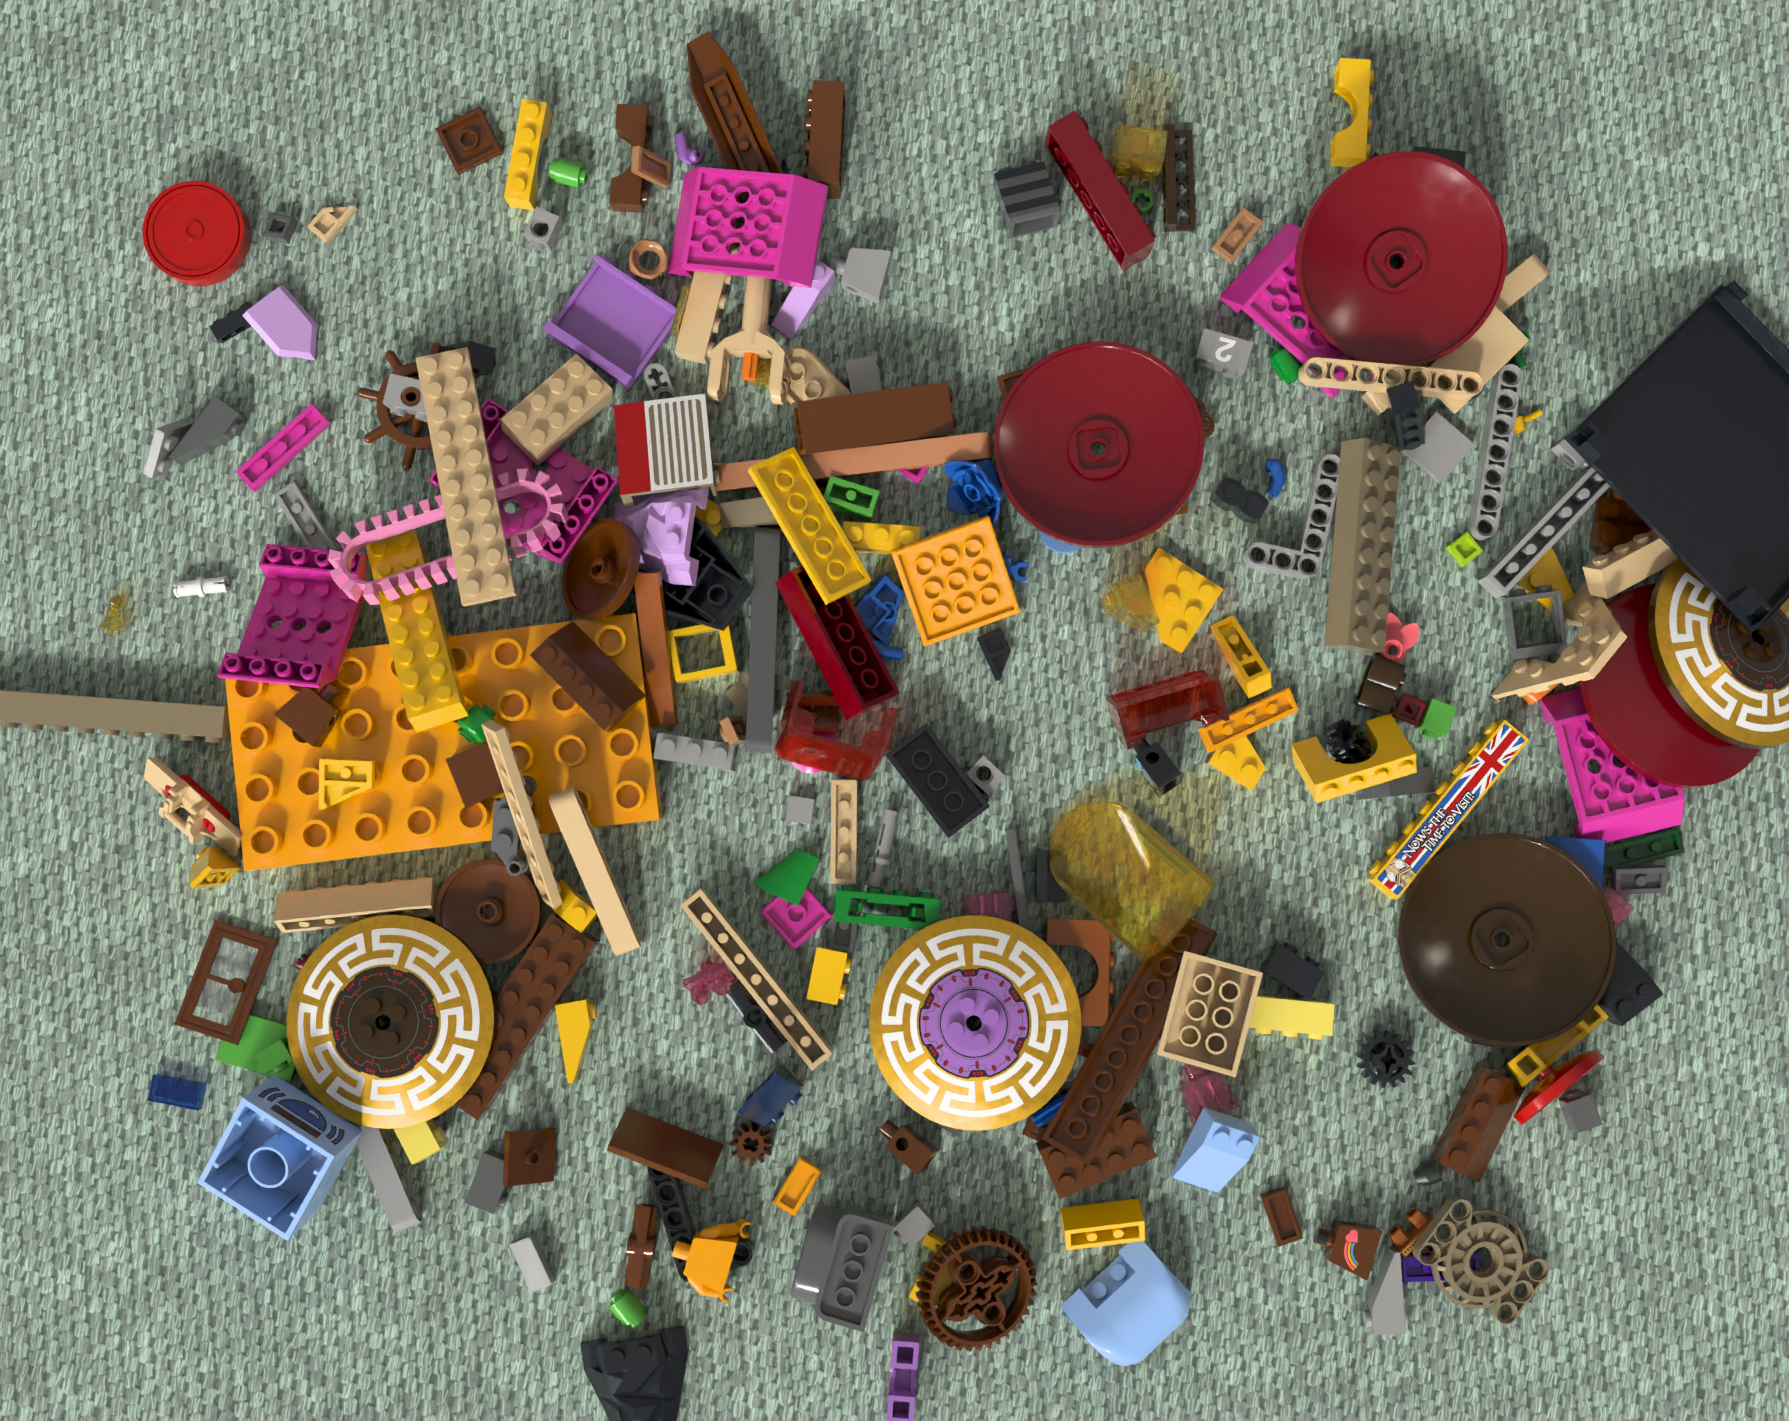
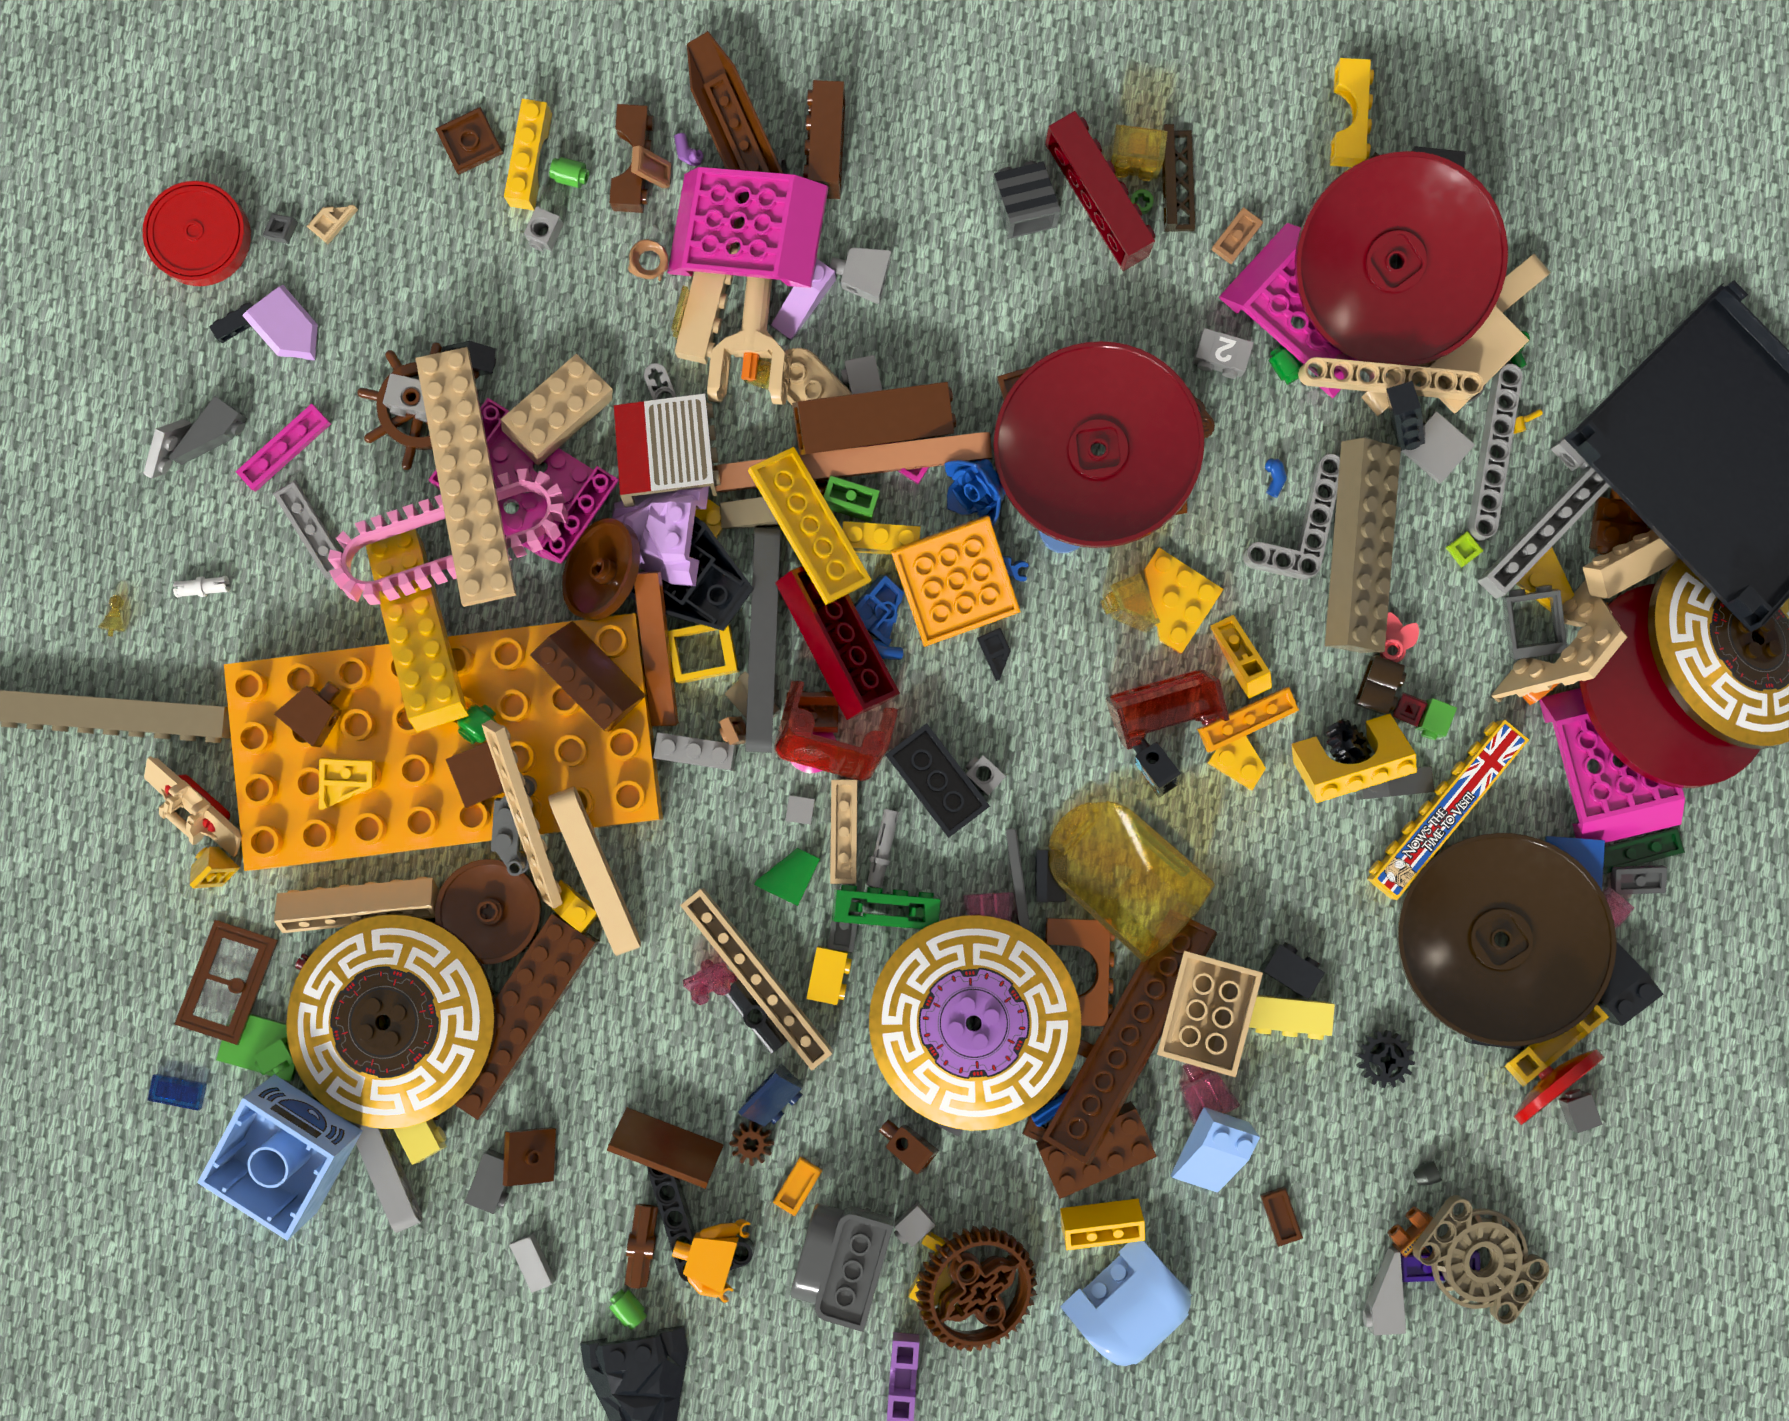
(296, 592): dark pink slope -> none
(575, 1028): yellow slope -> none
(614, 322): medium lavender panel -> none
(796, 922): dark pink tile -> none
(1244, 503): black brick -> none
(1350, 1245): reddish brown torso -> none
(1477, 1122): reddish brown slope -> none

